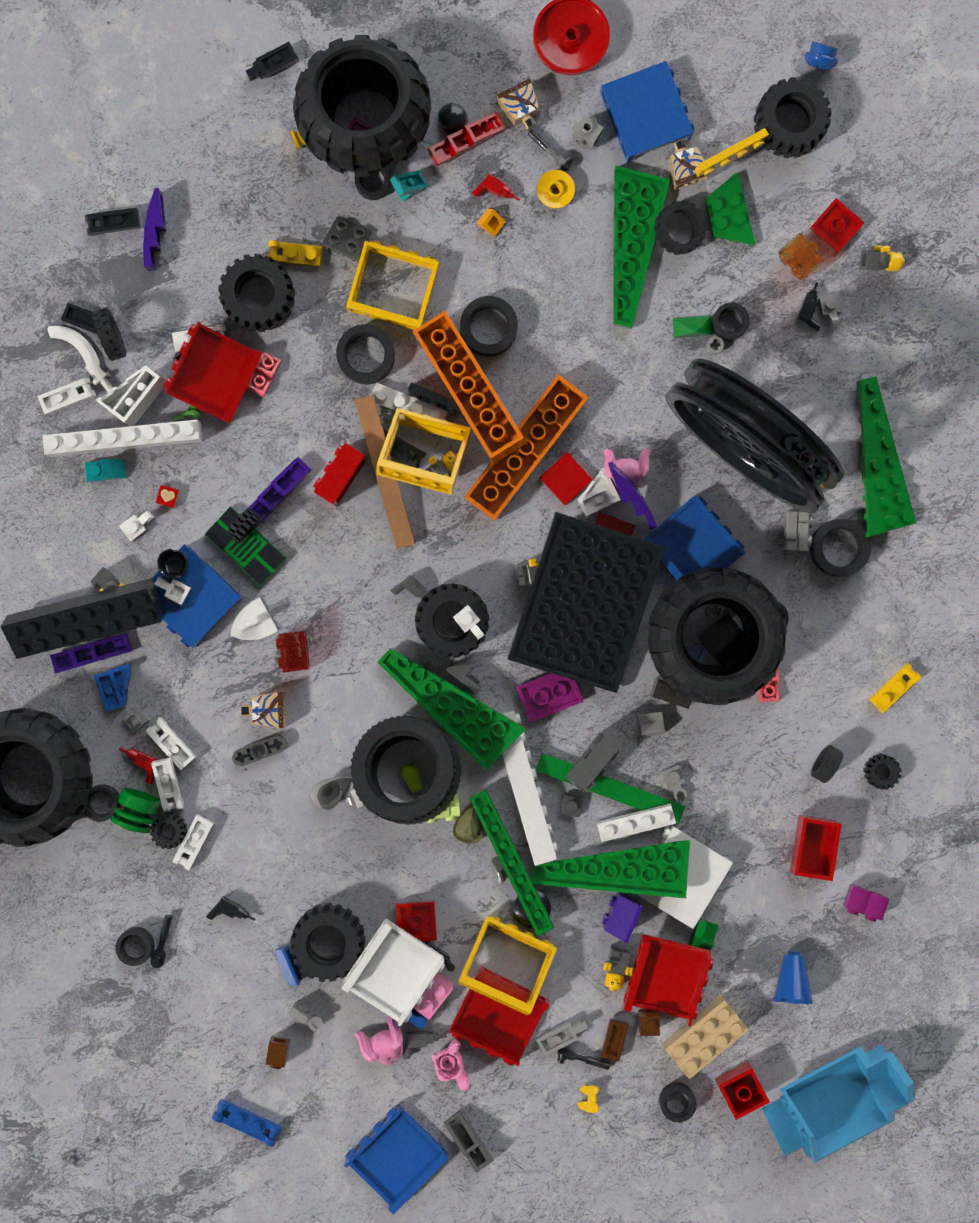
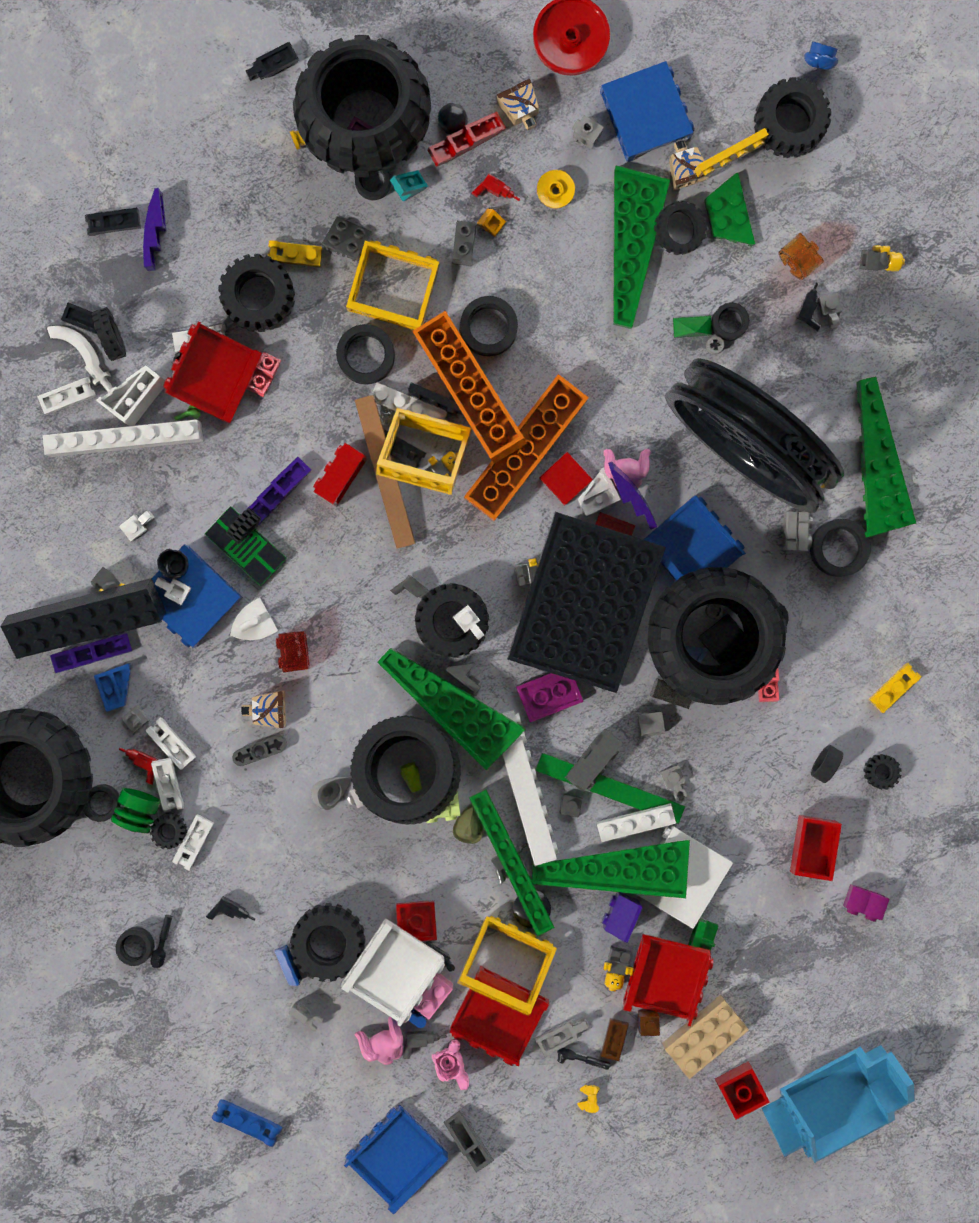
(105, 470): teal slope -> none
(167, 496): red tile -> none
(277, 1052): reddish brown brick -> none
(464, 243): none -> dark grey brick
(563, 163): black piece -> none
(687, 1113): black tyre -> none
(793, 981): blue cone -> none
(837, 225): red plate -> none

